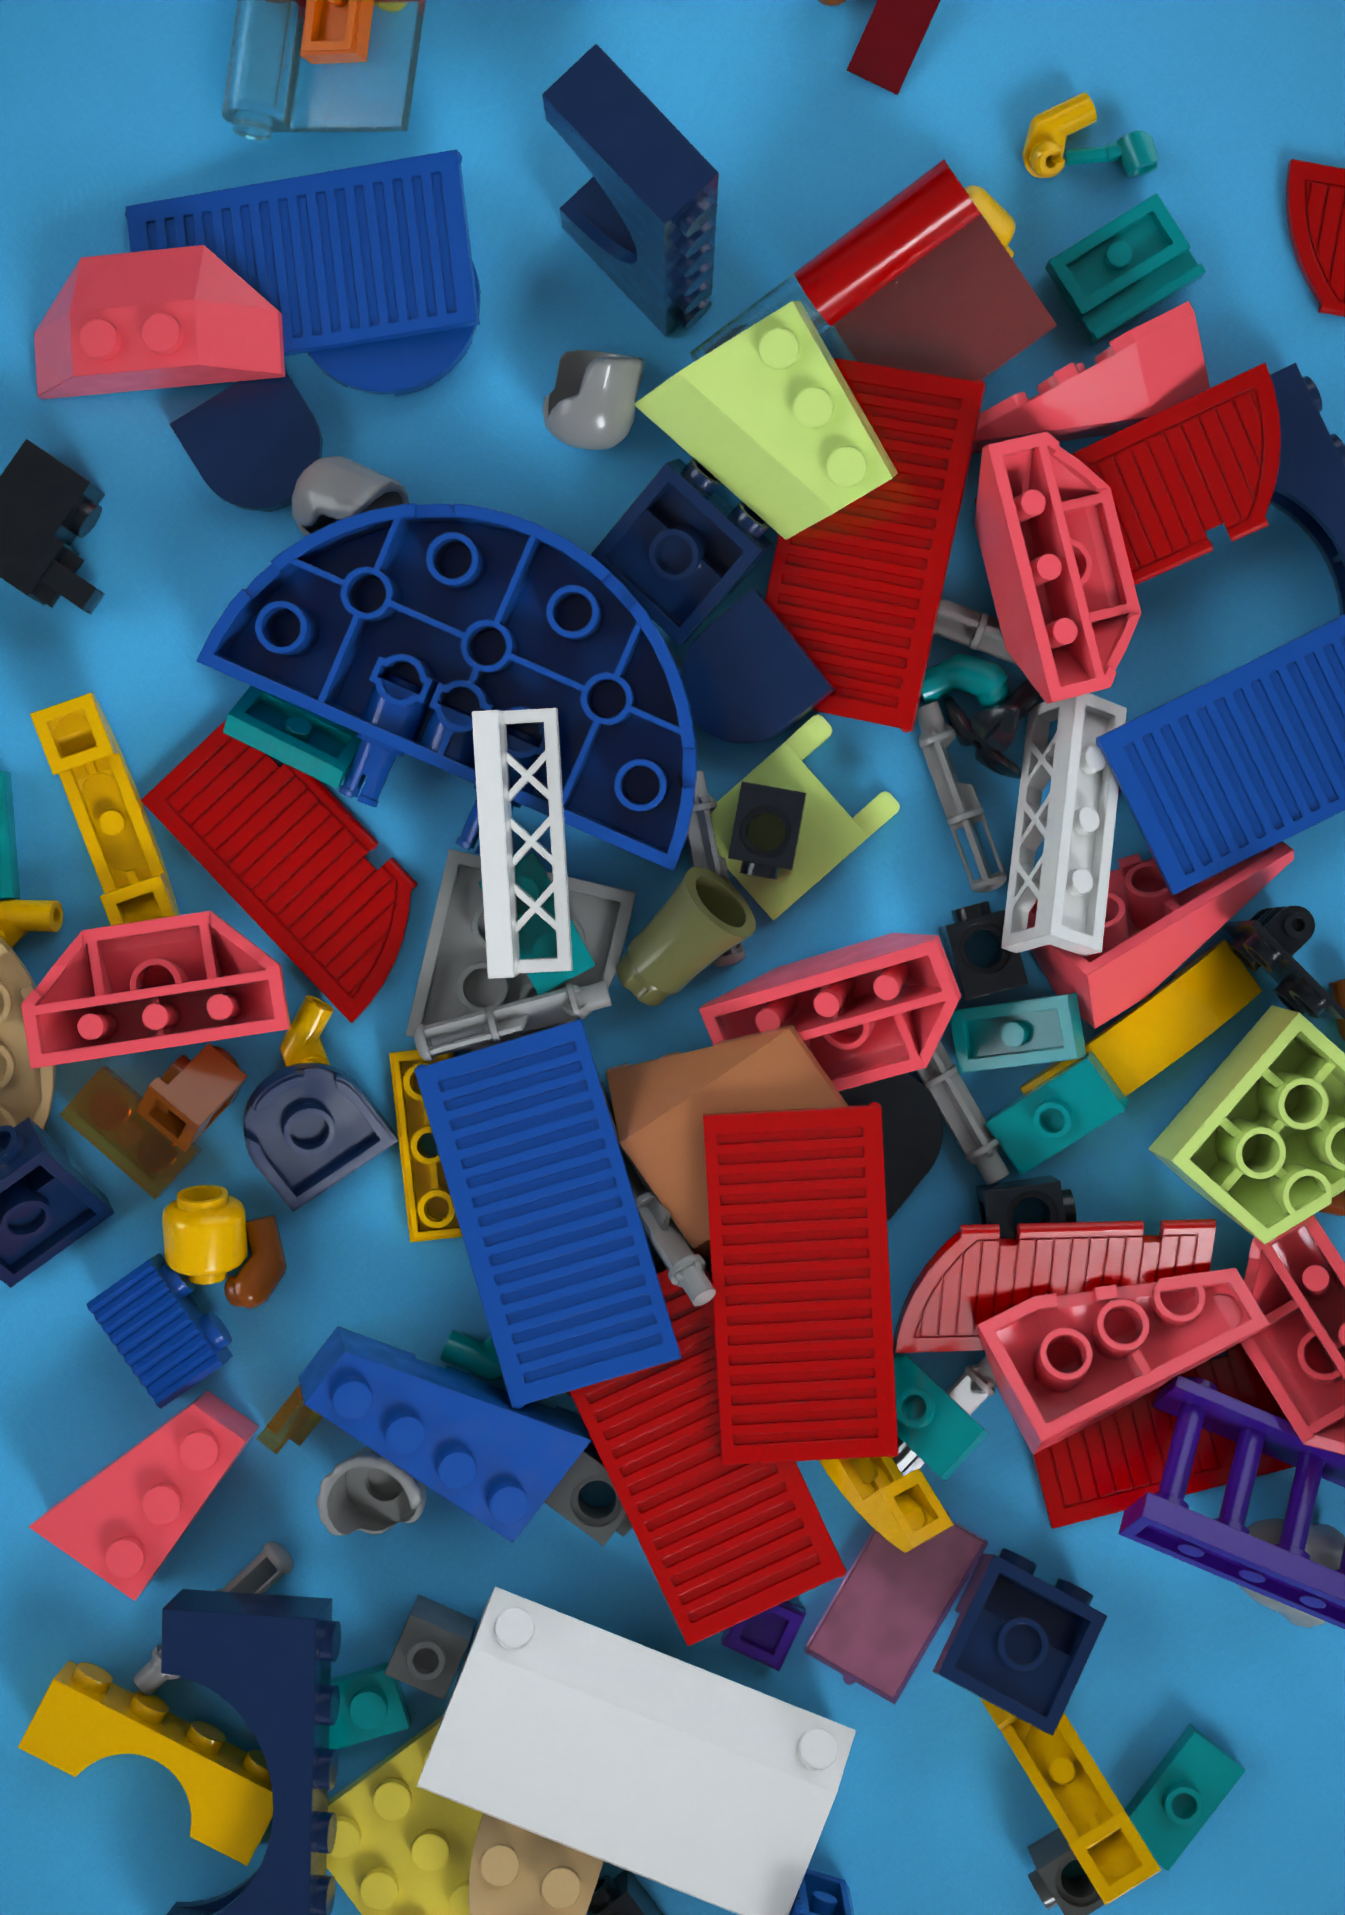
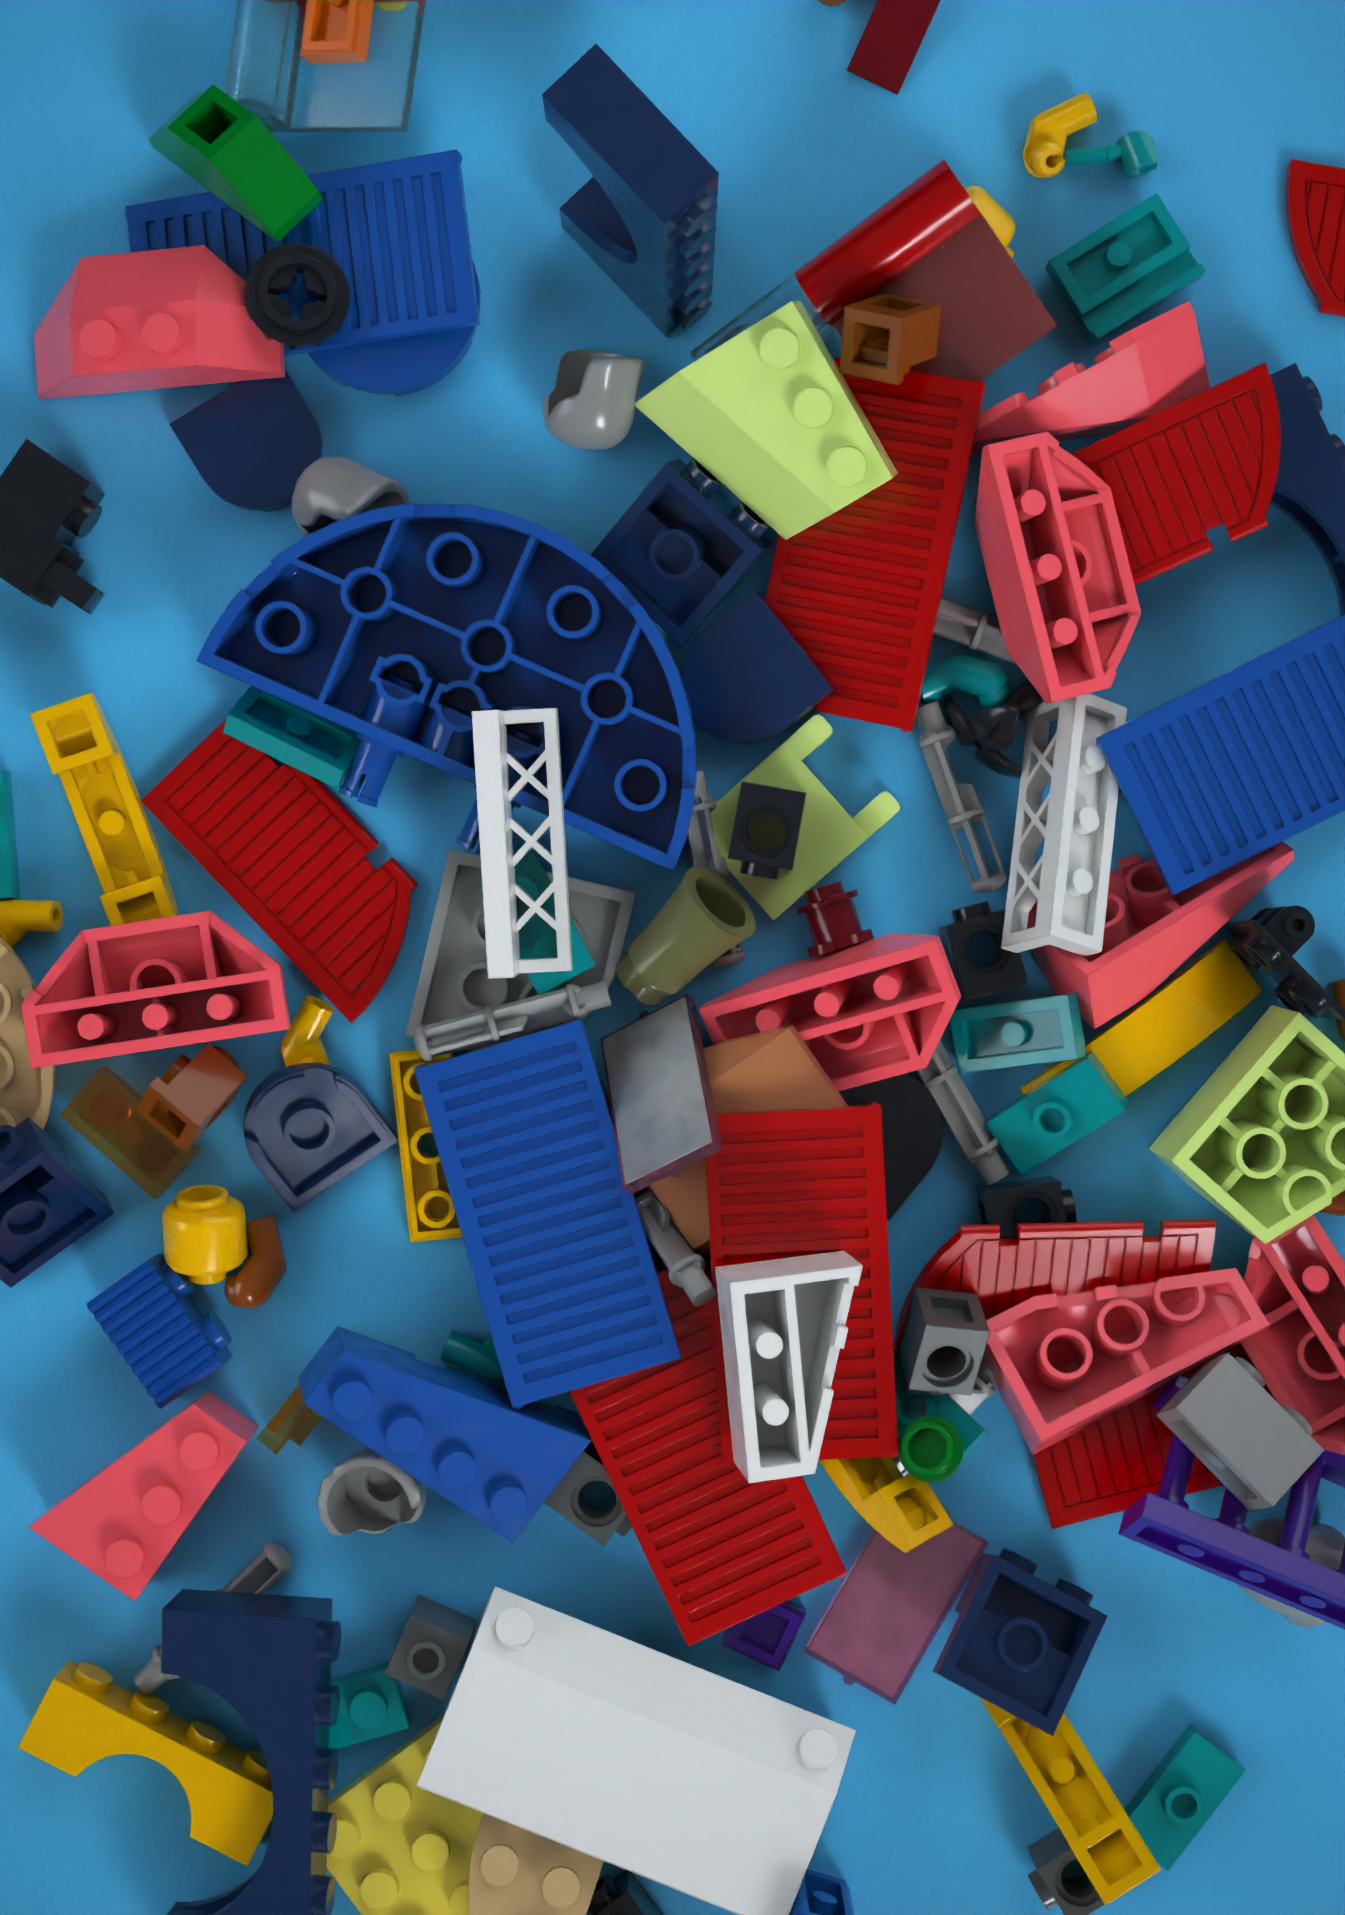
(237, 161): none -> green slope
(322, 279): none -> black gear
(660, 1094): none -> flat silver piece
(780, 1357): none -> white wedge
(832, 919): none -> dark red brick
(888, 336): none -> dark orange brick
(931, 1448): none -> green plate
(943, 1341): none -> dark grey brick
(1241, 1431): none -> light grey brick

